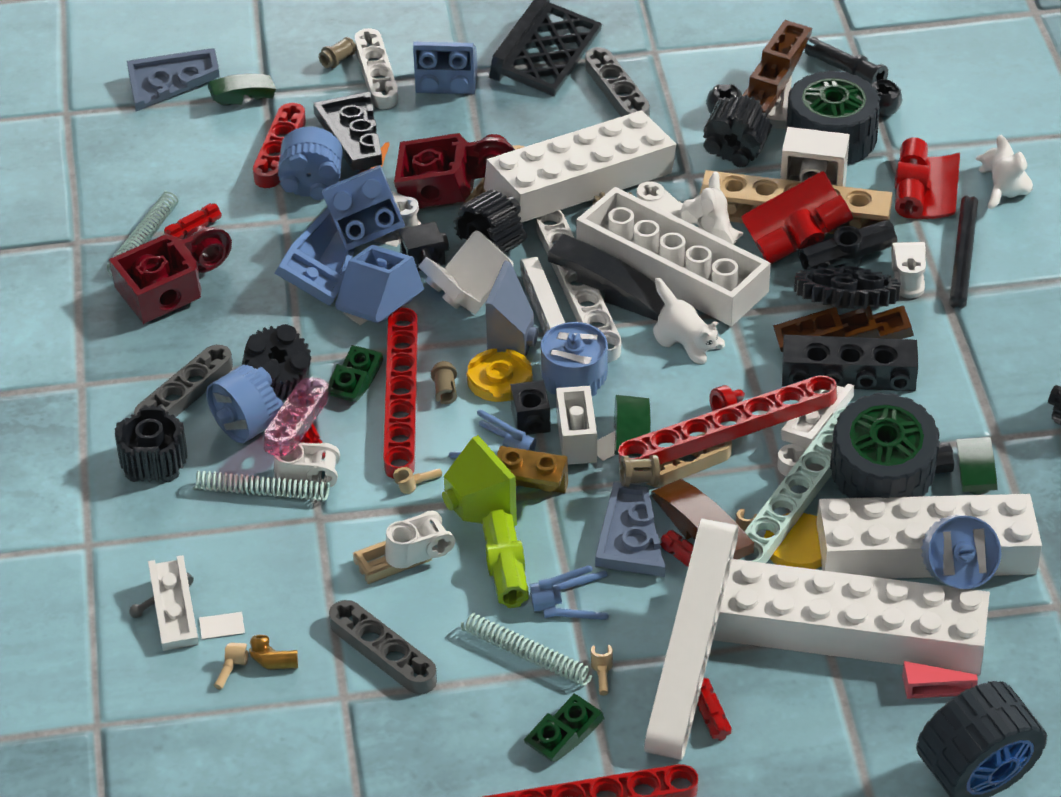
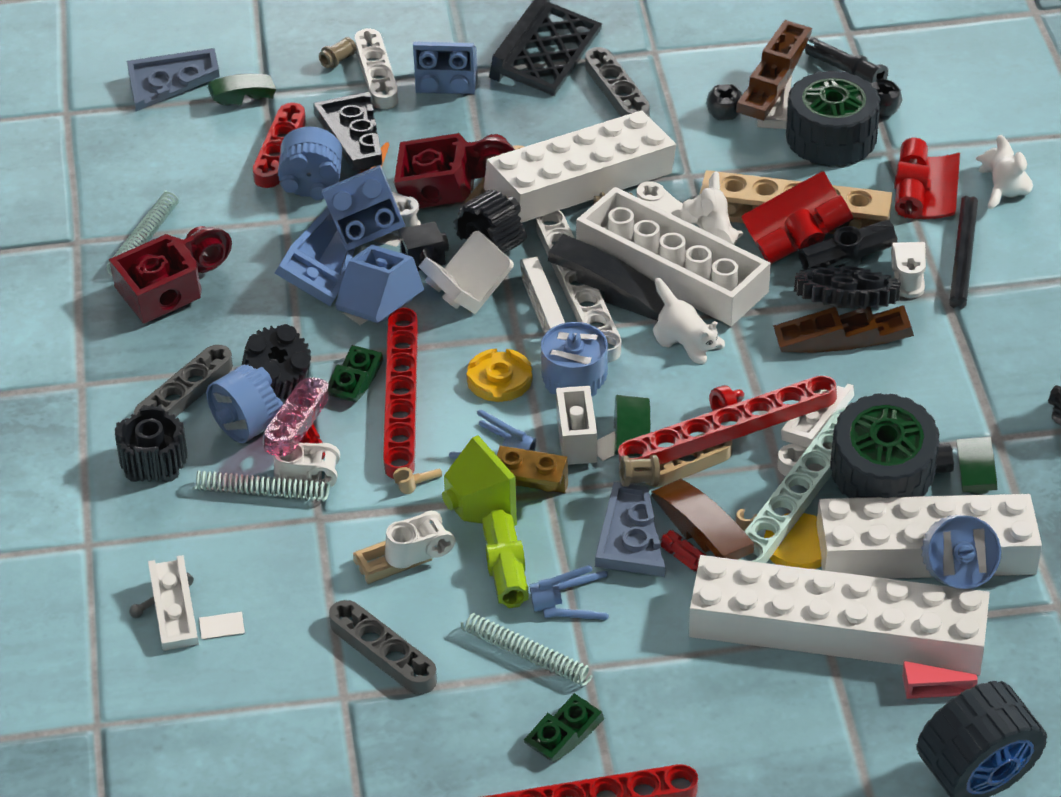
(207, 214): red axle -> none
(234, 654): tan hand -> none
(268, 657): pearl gold arm -> none
(444, 377): dark tan pin -> none
(509, 314): sand blue slope -> none
(530, 407): black brick -> none
(602, 664): tan hand -> none
(691, 639): white beam -> none
(713, 712): red axle -> none
(737, 130): black brick -> none
(813, 151): white brick -> none
(852, 360): black brick -> none

